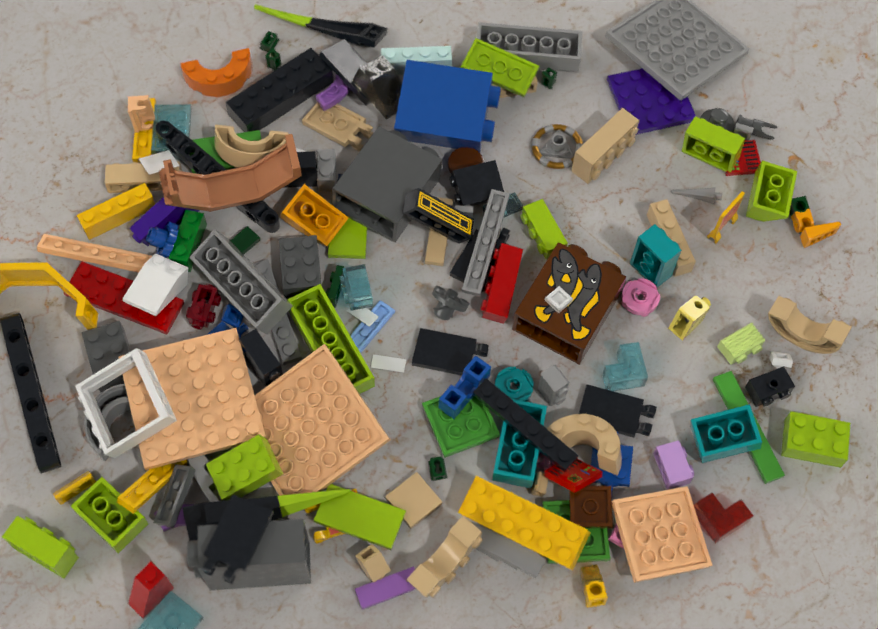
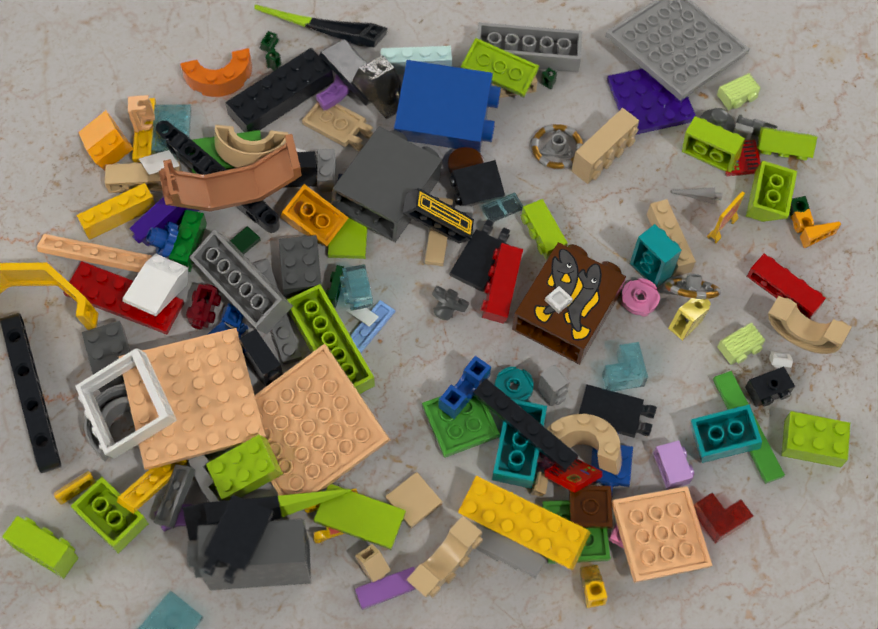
(105, 140): none -> light orange slope
(148, 589): red slope -> none
(388, 363): white sticker -> none
(434, 476): dark green piece -> none
(445, 351): black tile -> none
(485, 243): light grey plate -> none
(693, 287): none -> light grey piece
(738, 92): none -> yellowish green brick
(781, 282): none -> red brick
(786, 143): none -> lime brick

